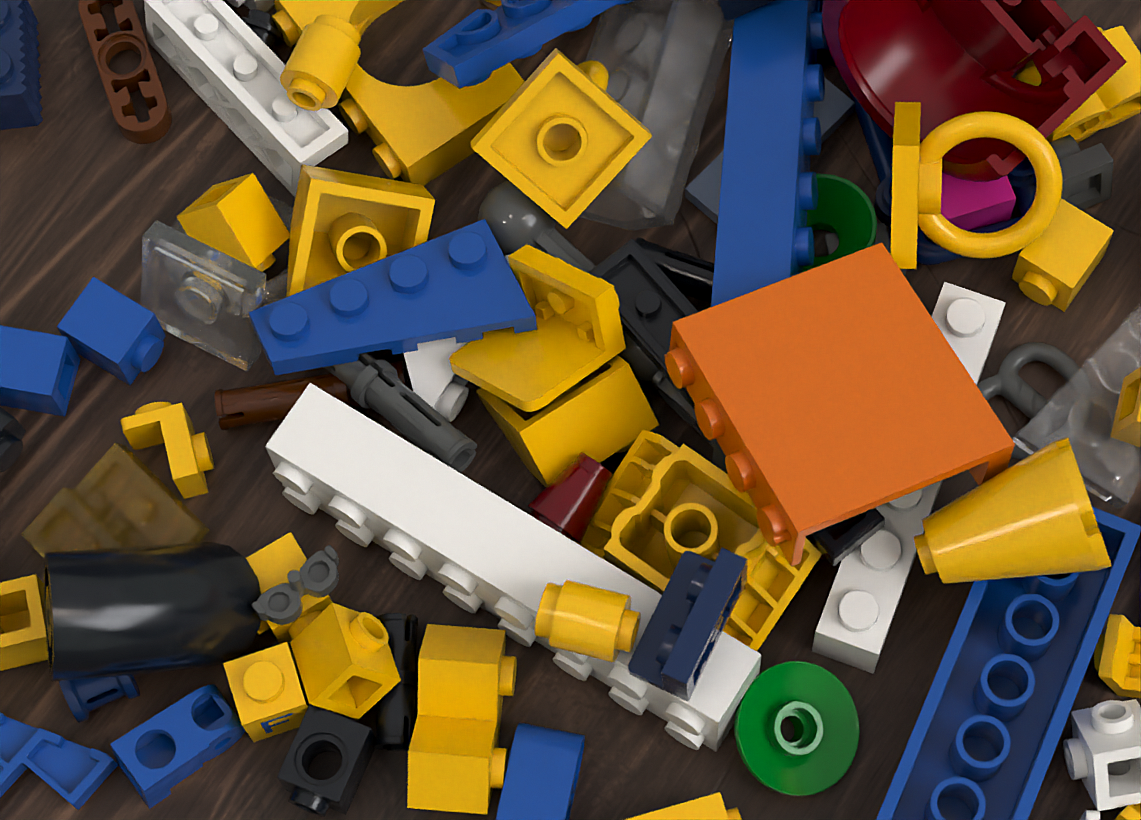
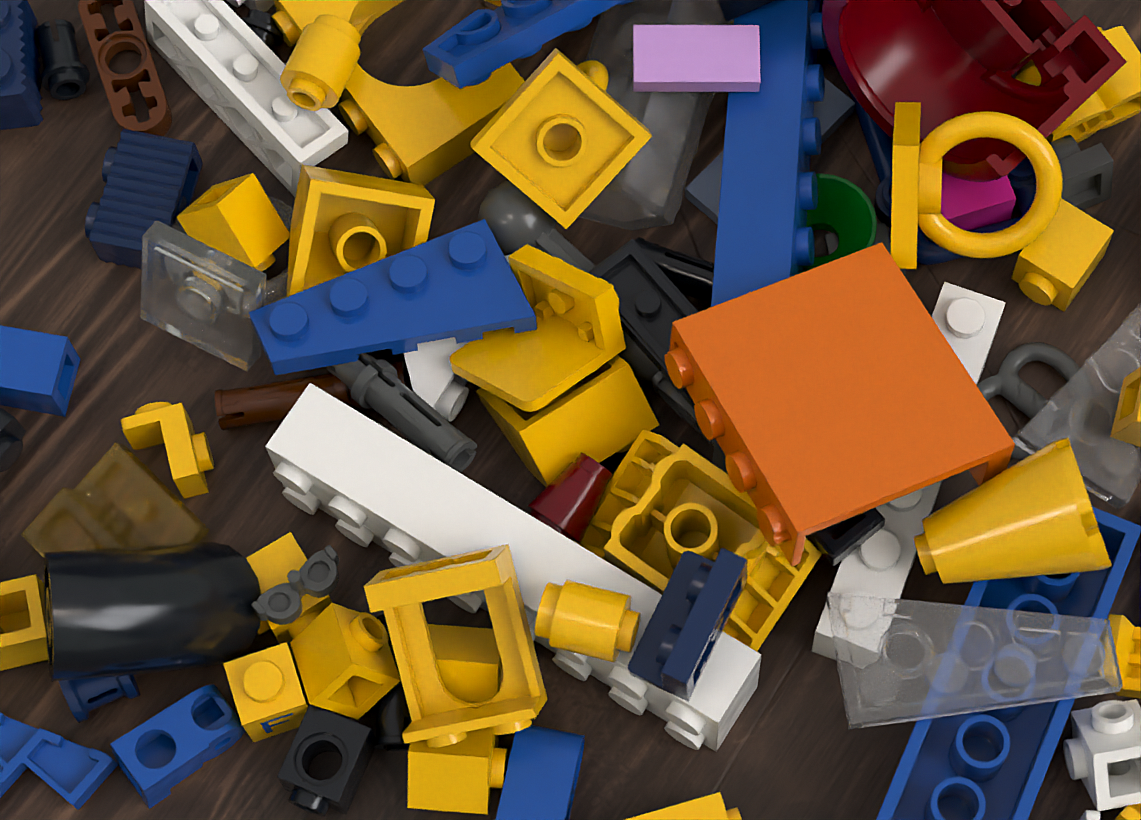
(63, 73): none -> black pin
(113, 331): blue brick -> none
(146, 182): none -> dark blue brick
(432, 708): none -> yellow panel
(696, 58): none -> lavender tile
(823, 728): green dish -> none
(951, 659): none -> clear wing

